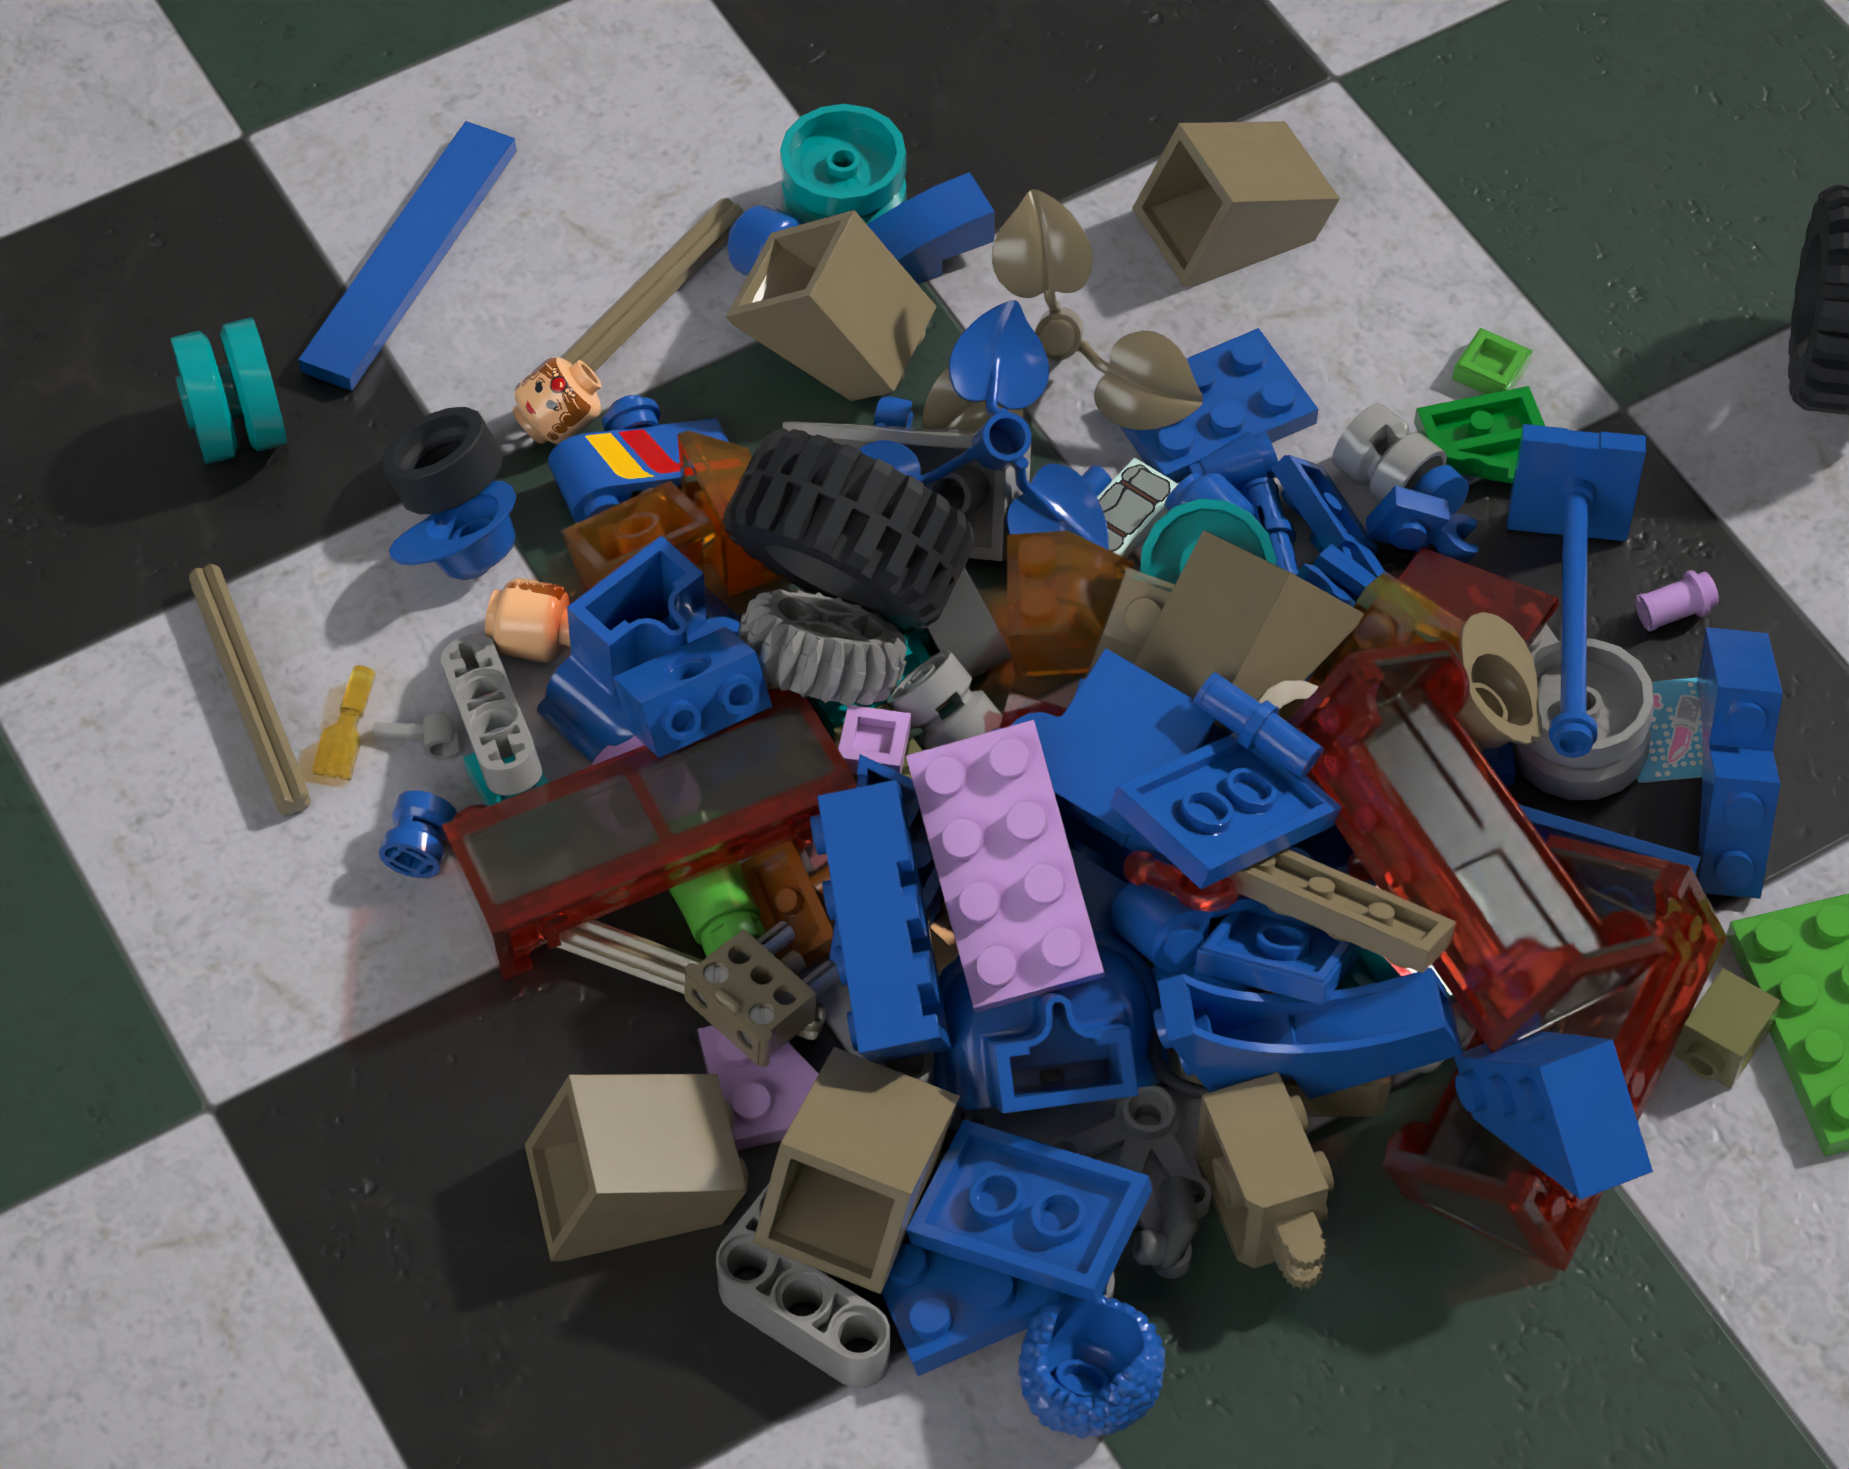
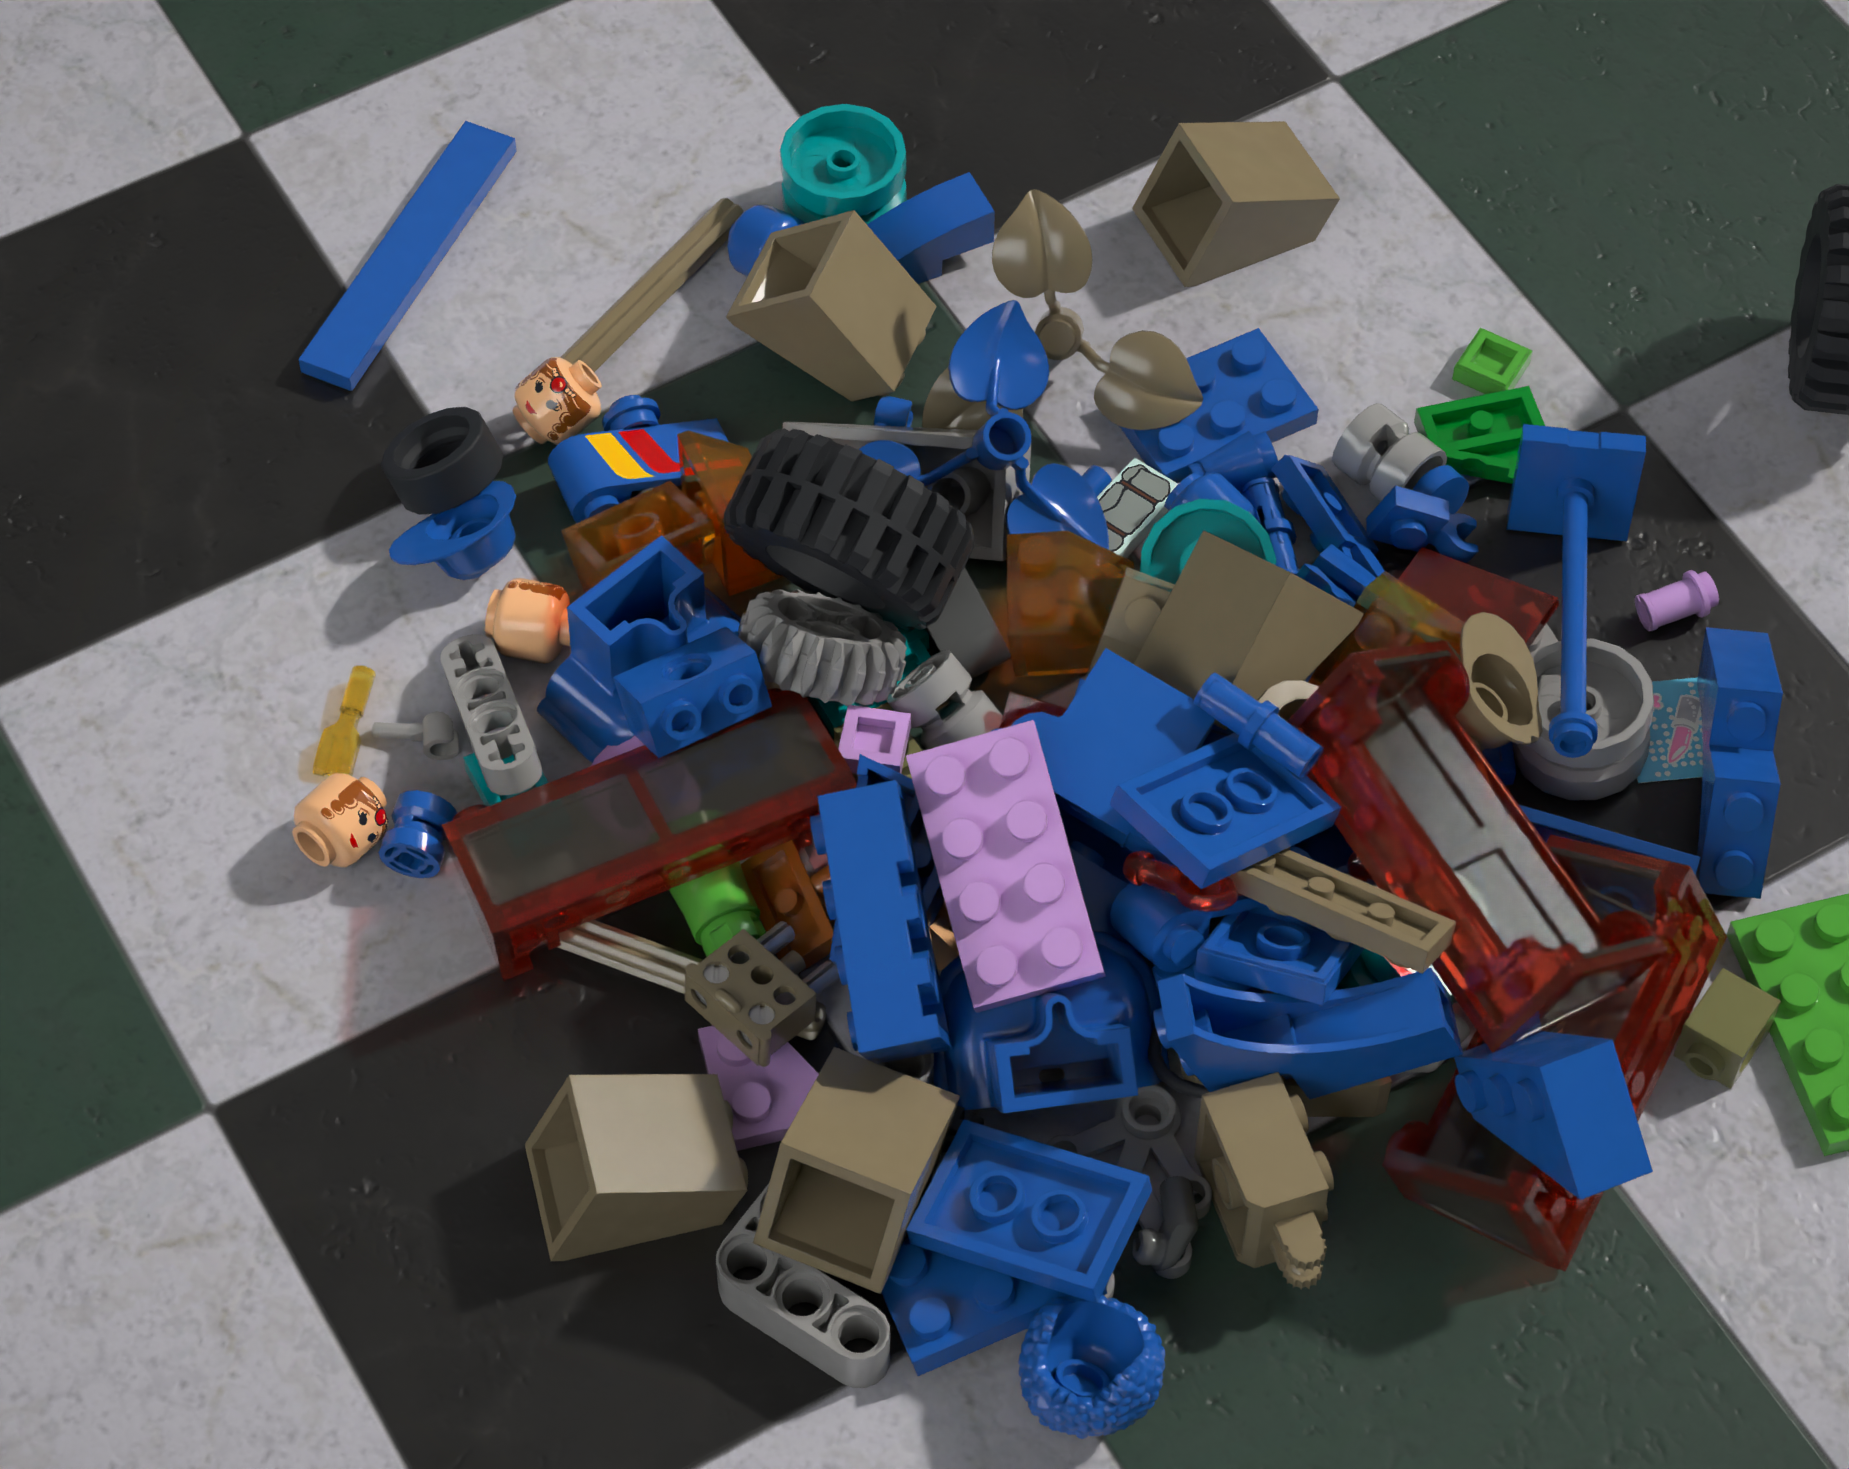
(228, 391): teal wheel -> none
(249, 690): dark tan axle -> none
(340, 820): none -> light nougat head

